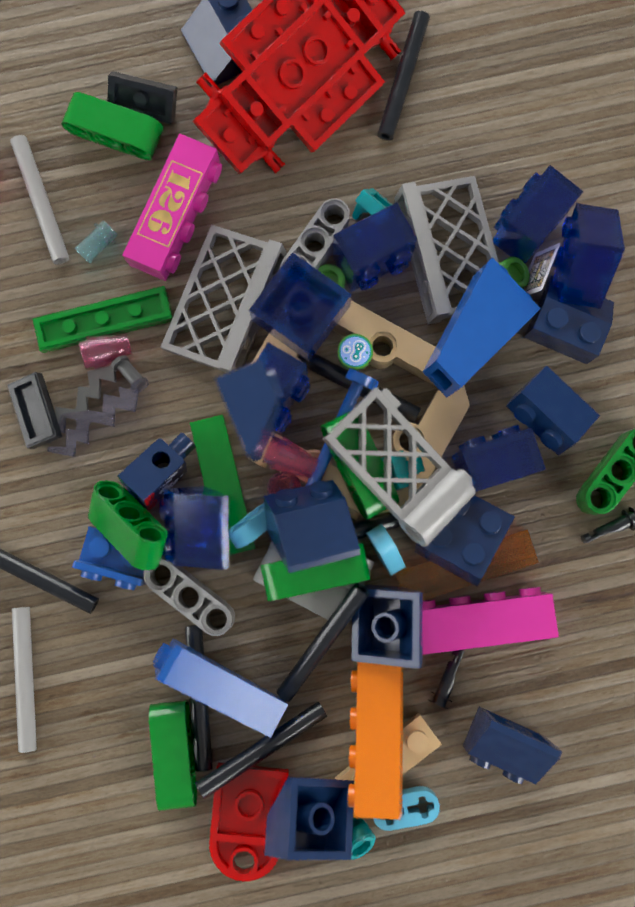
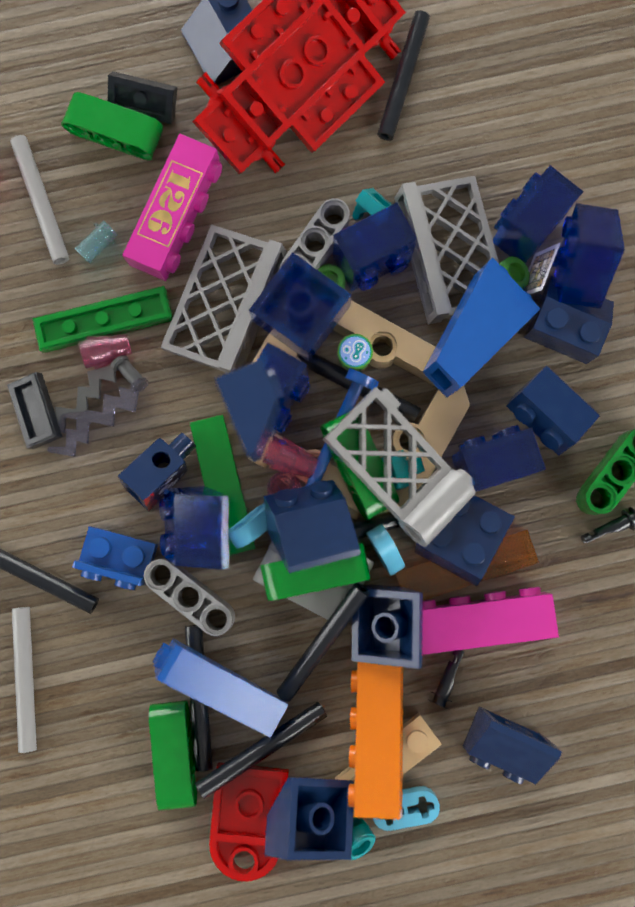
(127, 525): green beam -> none

